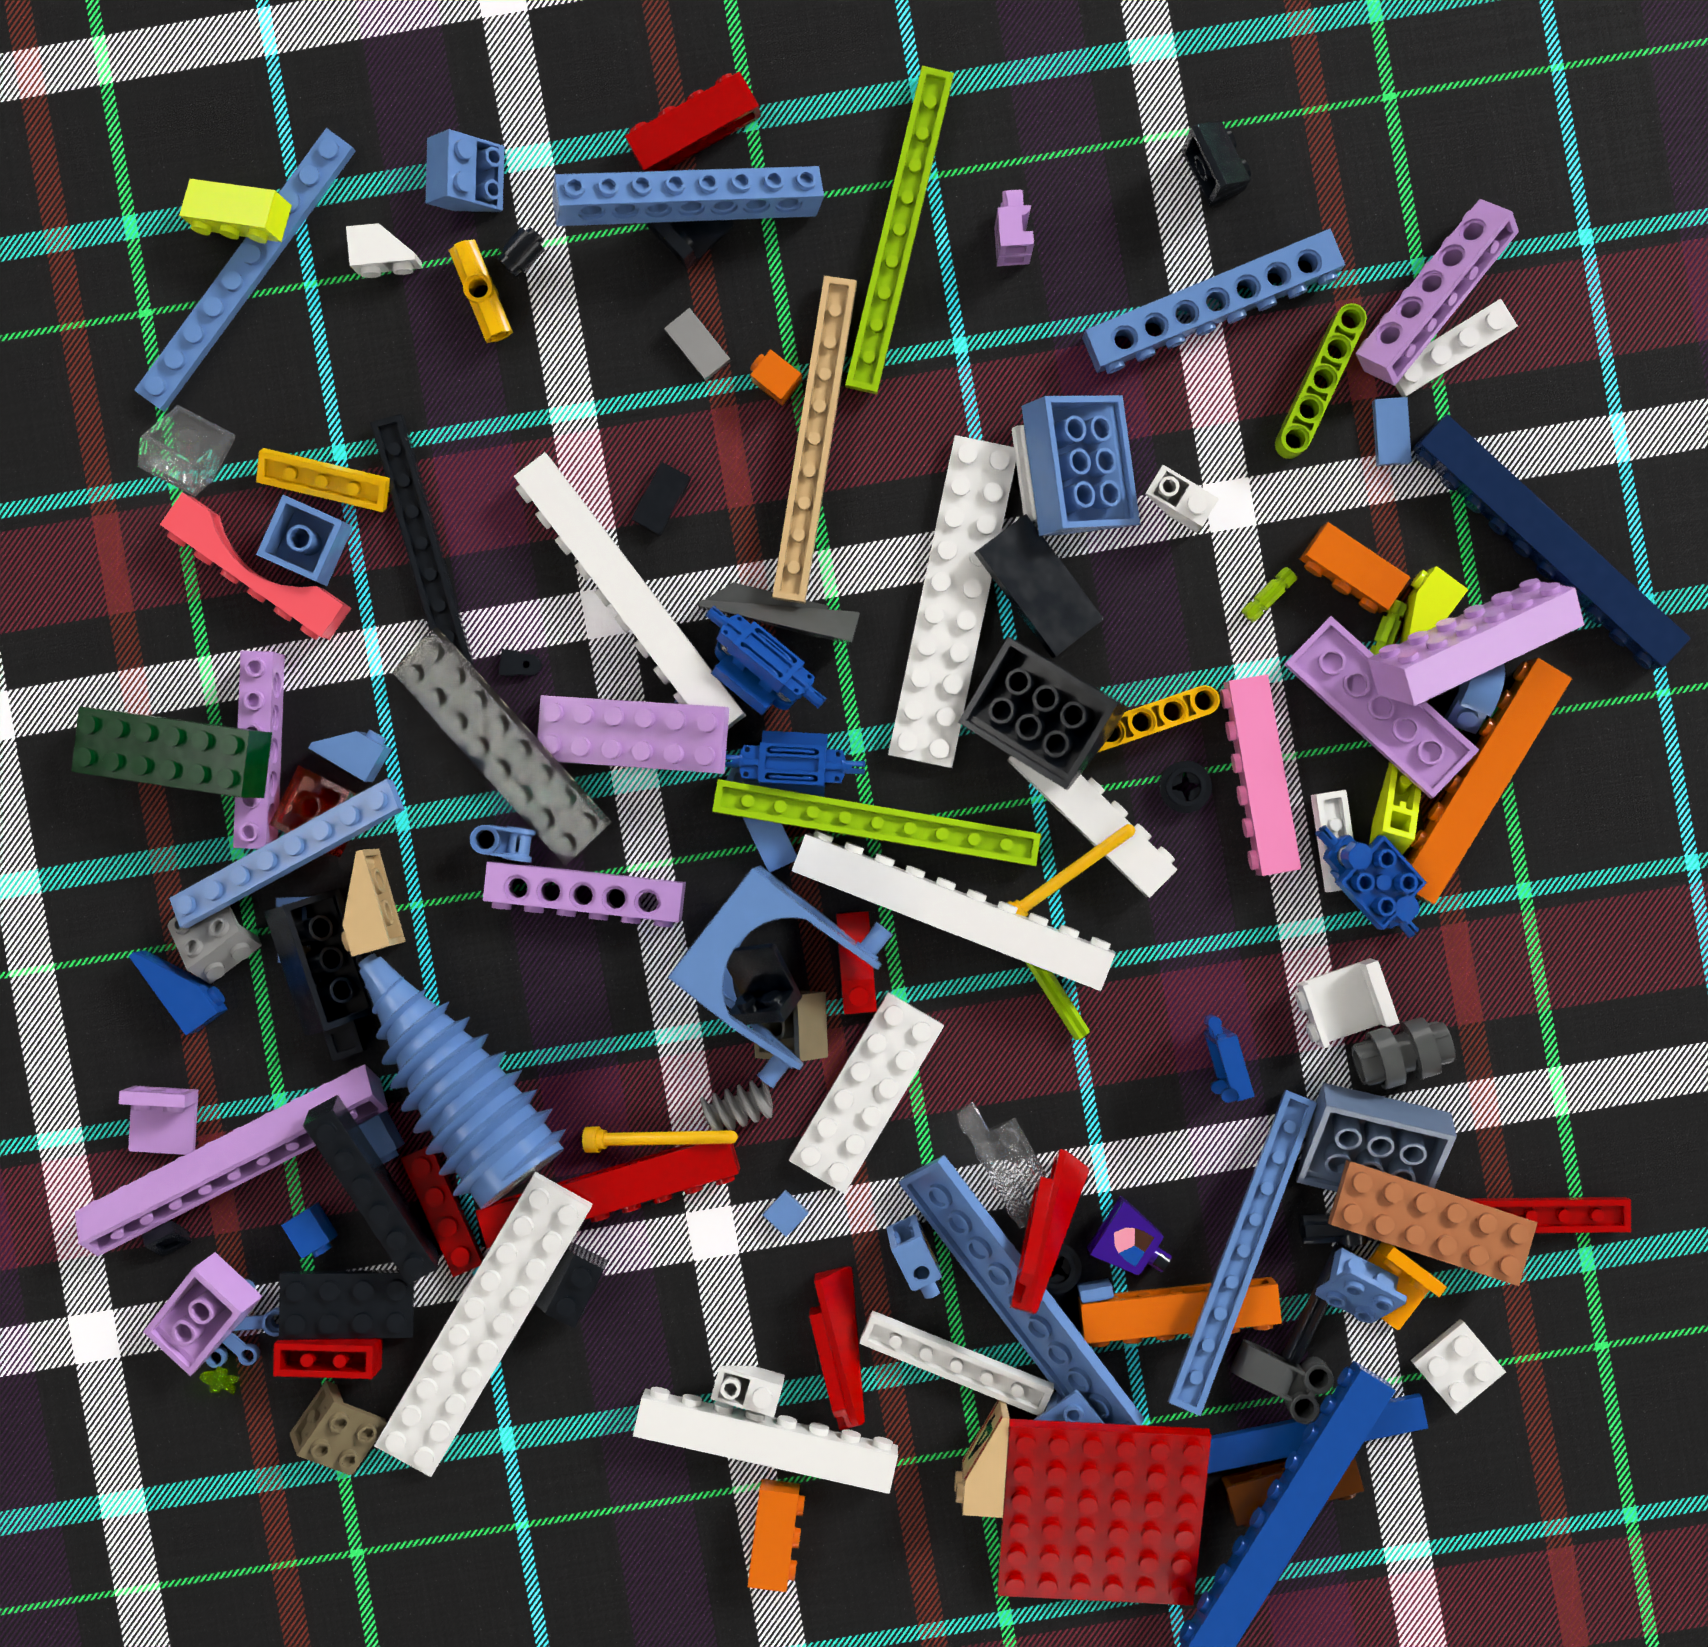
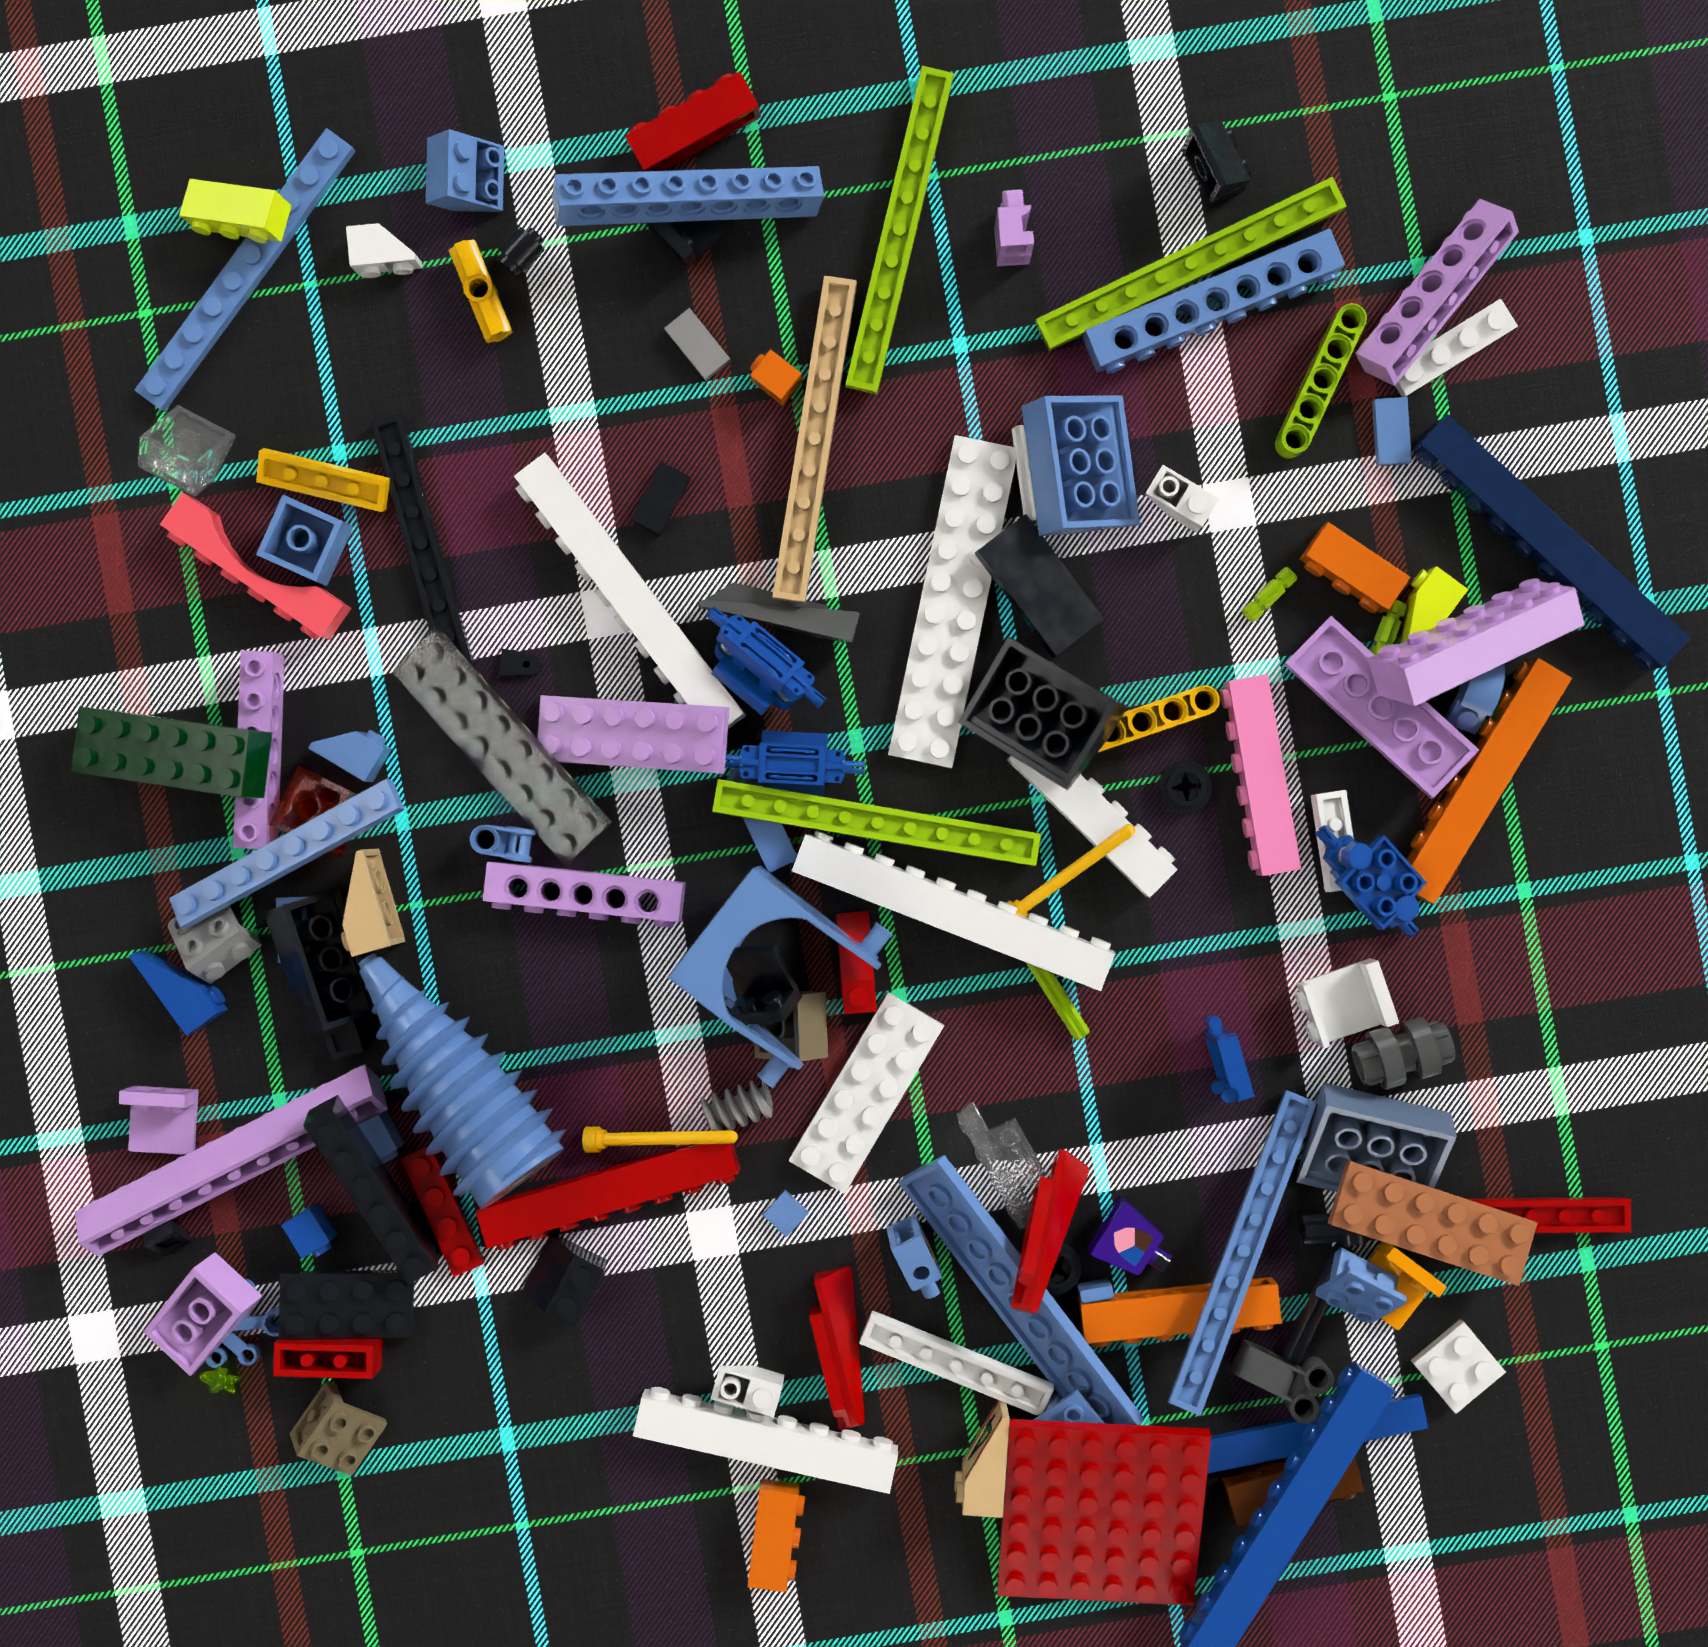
(483, 1324): white plate -> none
(1191, 263): none -> lime plate
(1397, 810): neon yellow slope -> none

